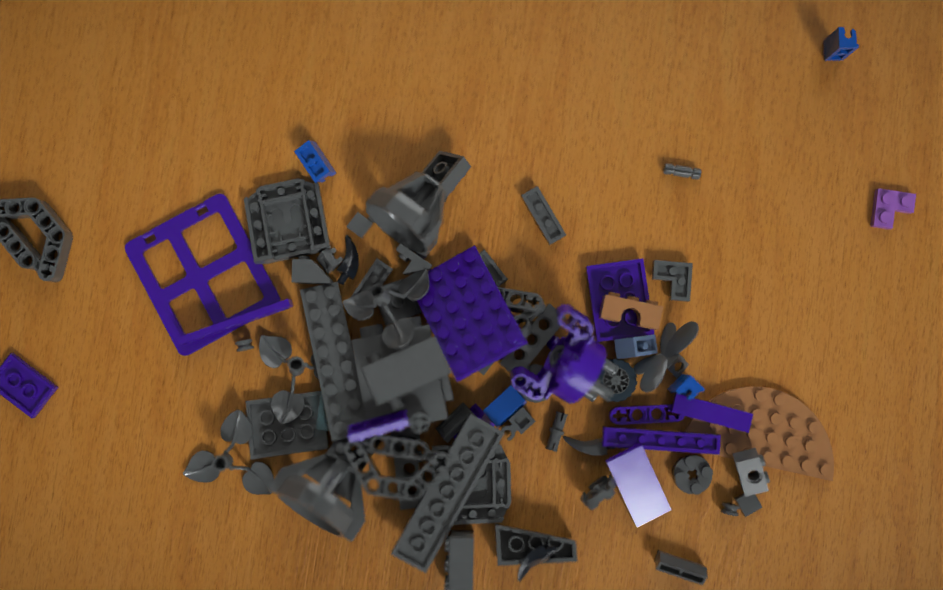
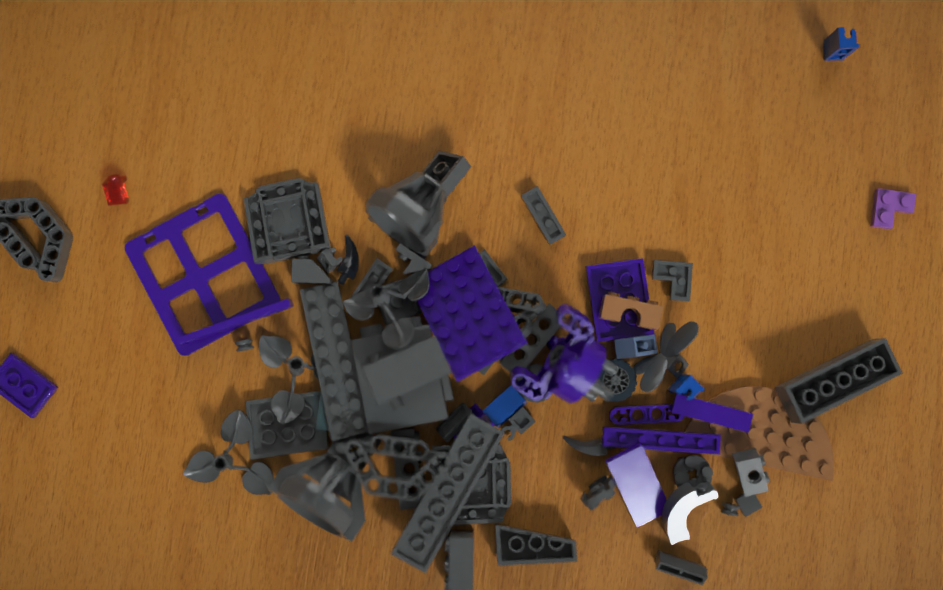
(115, 190): none -> clear red bracket
(315, 161): blue hinge -> none
(359, 225): dark grey tile -> none
(378, 426): dark purple plate -> none
(417, 424): dark grey wheel -> none
(534, 558): black bar -> none
(556, 431): dark grey pin -> none
(680, 504): none -> arch
(682, 171): dark grey axle -> none
(838, 380): none -> dark grey brick

